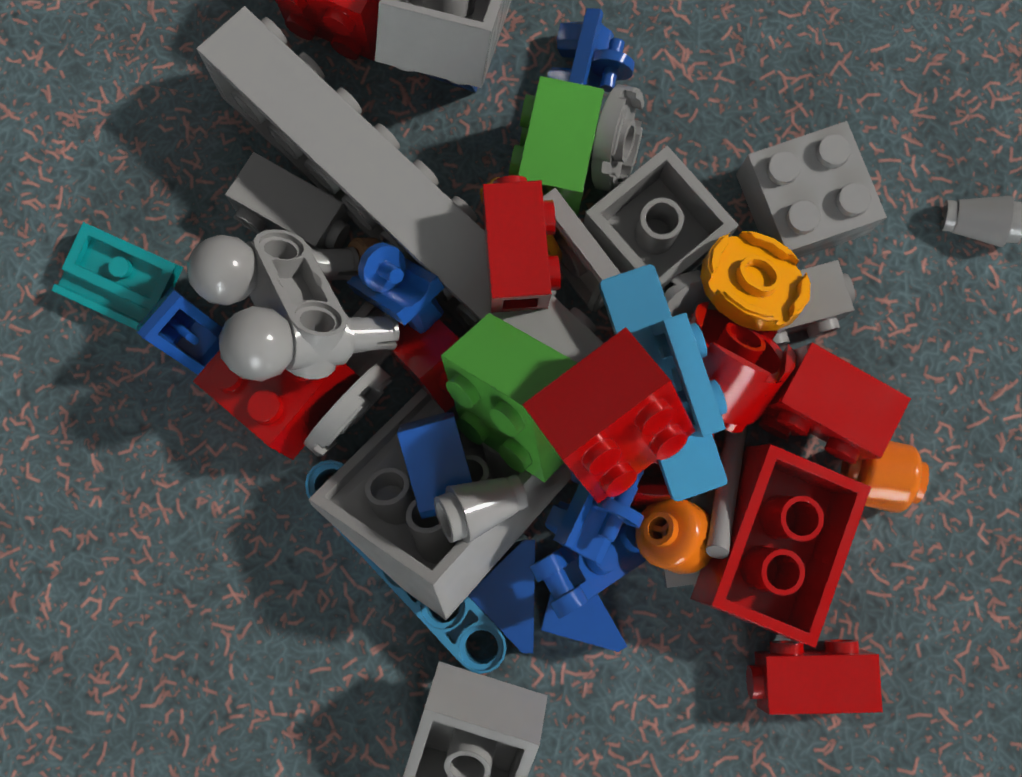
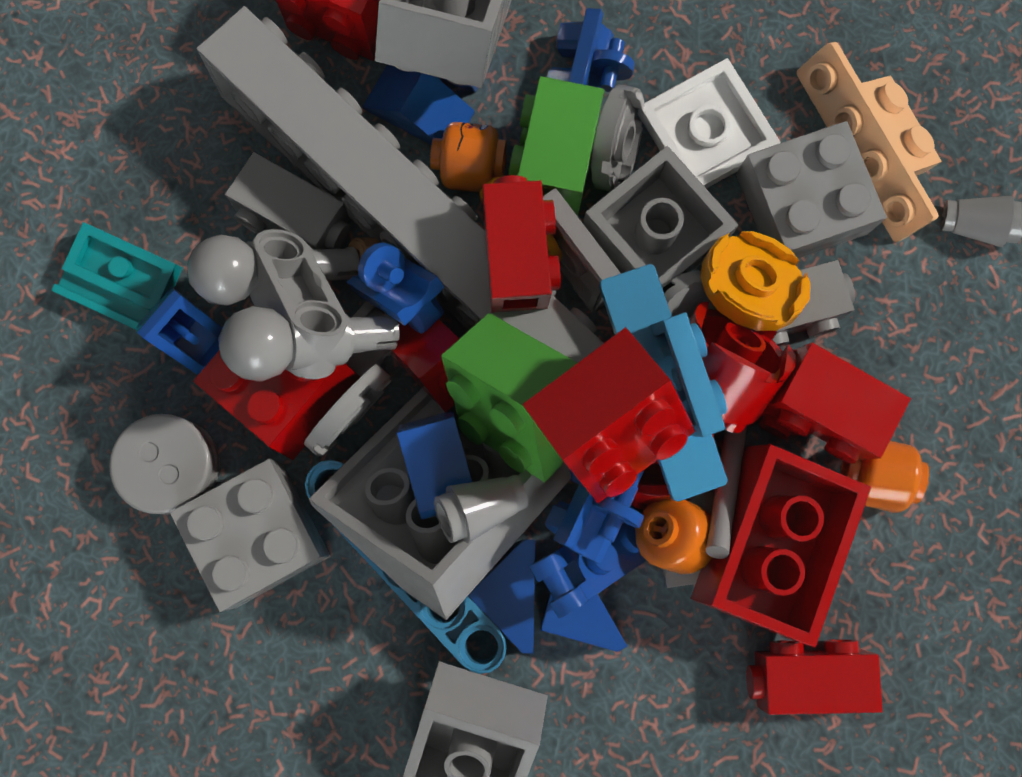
(163, 463): none -> light grey head
(249, 534): none -> light grey brick
(416, 103): none -> blue slope
(468, 156): none -> orange head
(709, 123): none -> white plate
(884, 131): none -> light nougat bracket

